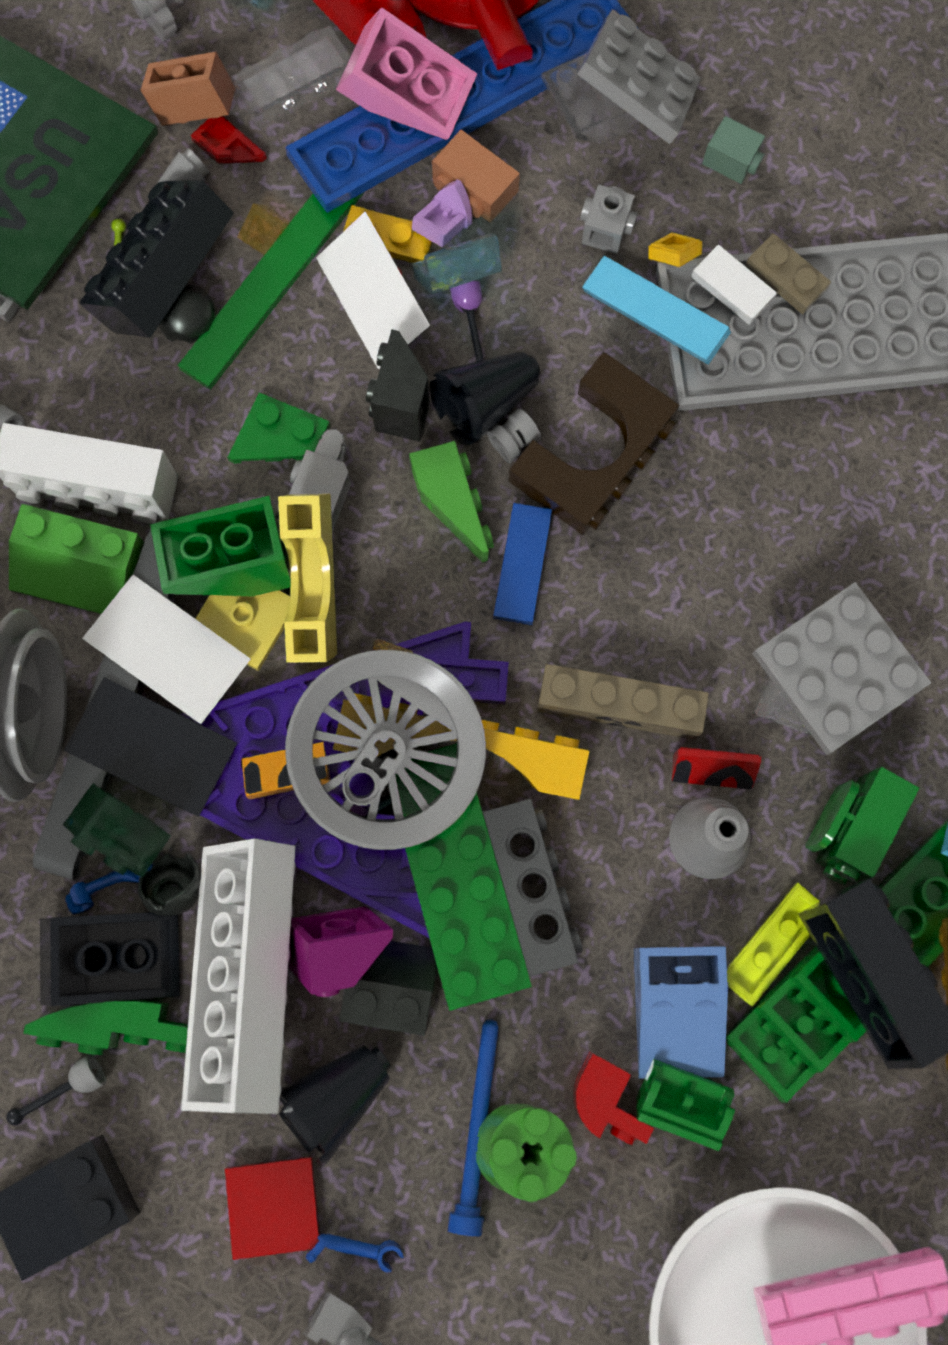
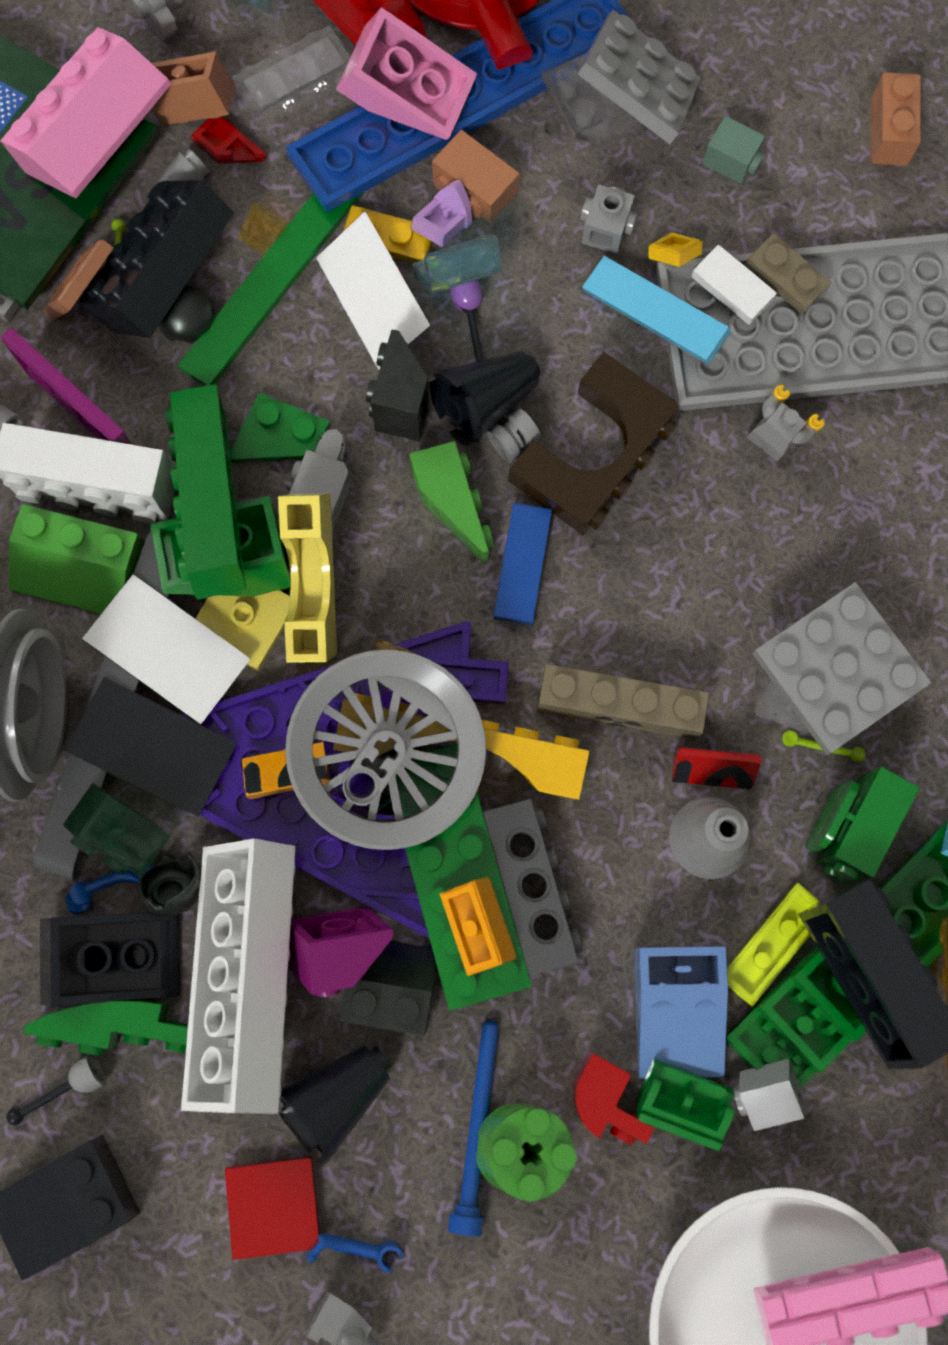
(62, 389): none -> magenta tile
(77, 279): none -> nougat tile
(85, 113): none -> bright pink slope
(206, 493): none -> green brick
(478, 926): none -> light orange slope
(770, 1095): none -> light grey brick
(782, 426): none -> light grey piece
(791, 738): none -> lime hinge
(895, 119): none -> nougat brick

